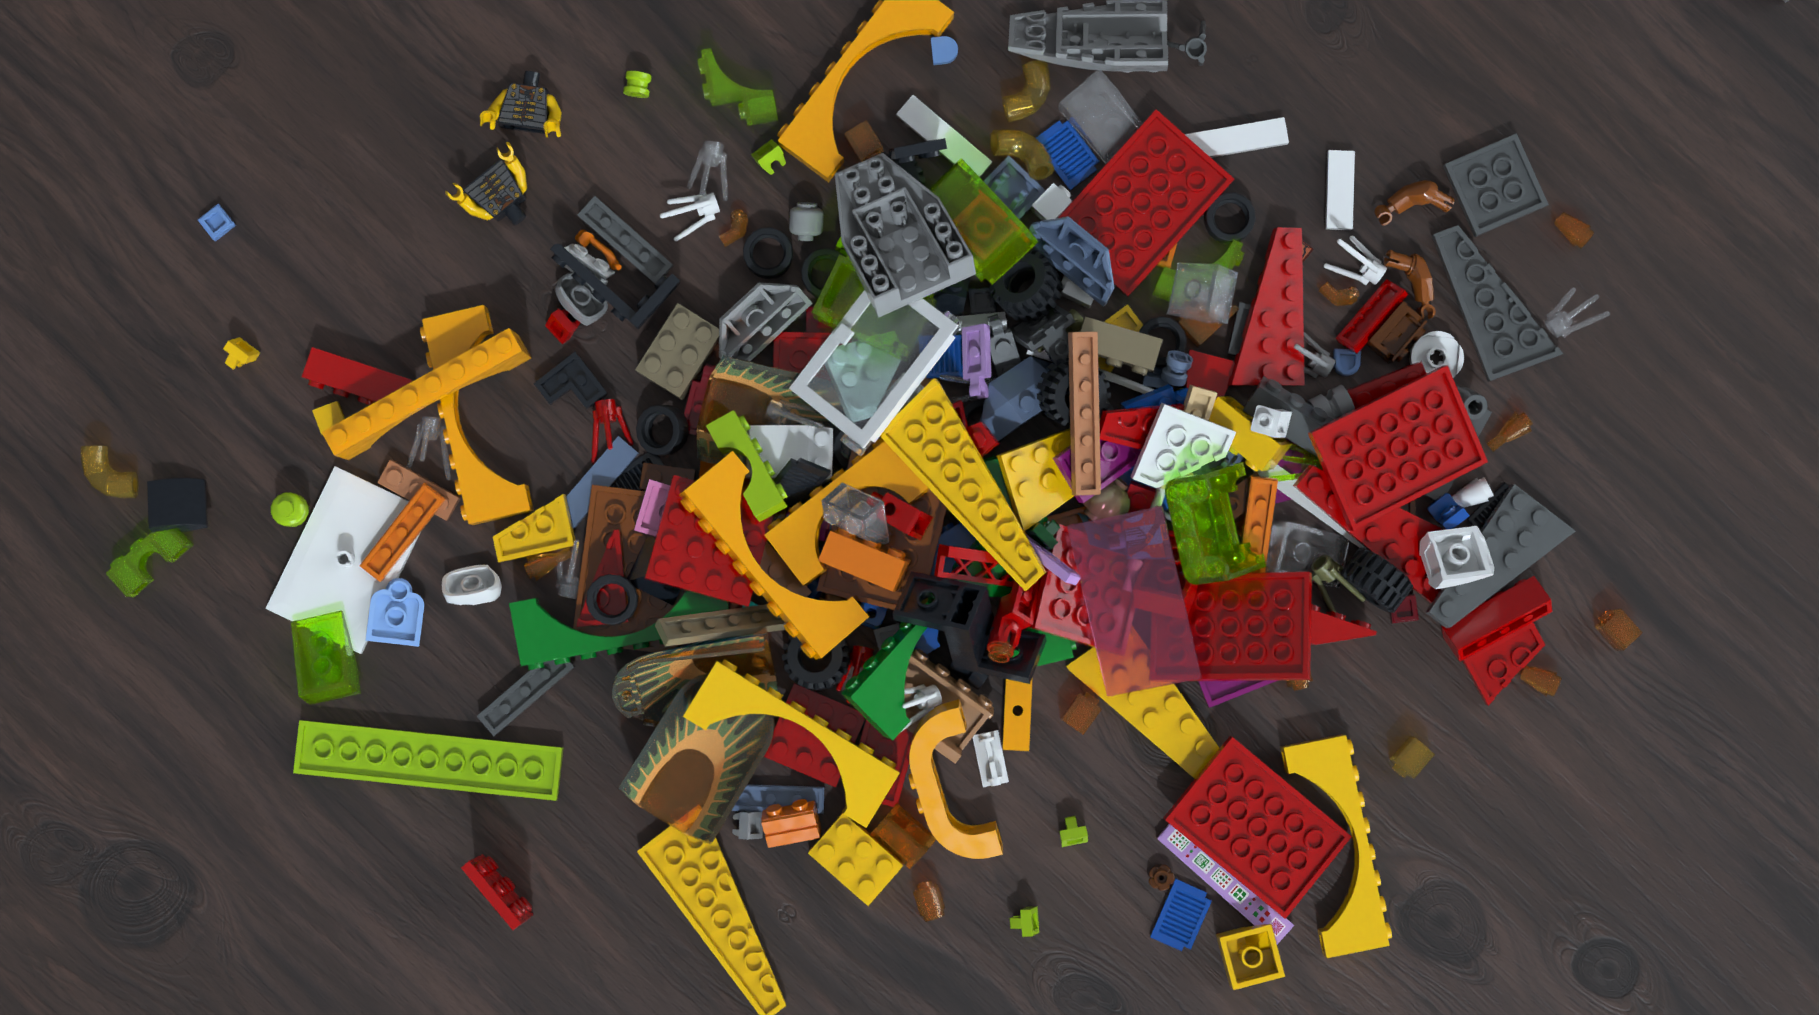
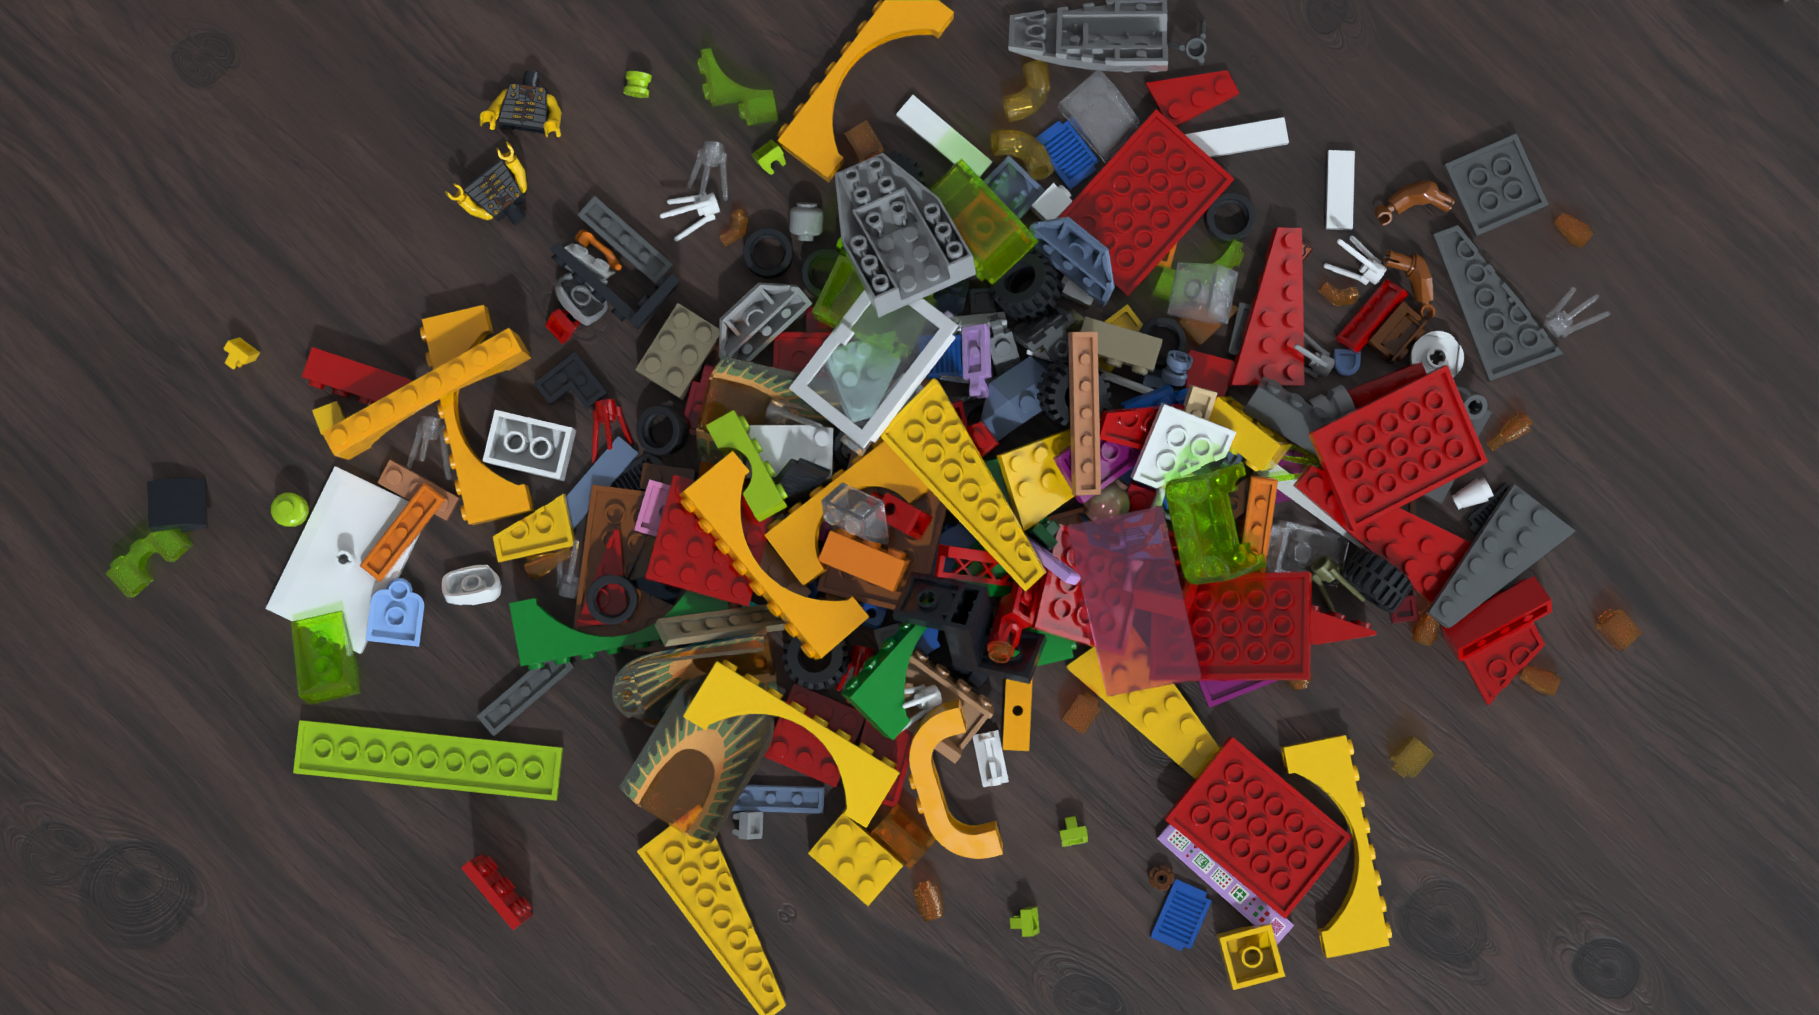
(103, 477): clear yellow cylinder -> none
(216, 222): medium blue tile -> none
(529, 445): none -> white brick
(791, 823): orange brick -> none
(922, 149): black plate -> none
(943, 50): medium blue tile -> none
(1192, 95): none -> red wing
(1271, 421): white bracket -> none
(1425, 630): none -> clear orange cone
(1447, 512): blue bracket -> none
(1455, 556): white slope -> none

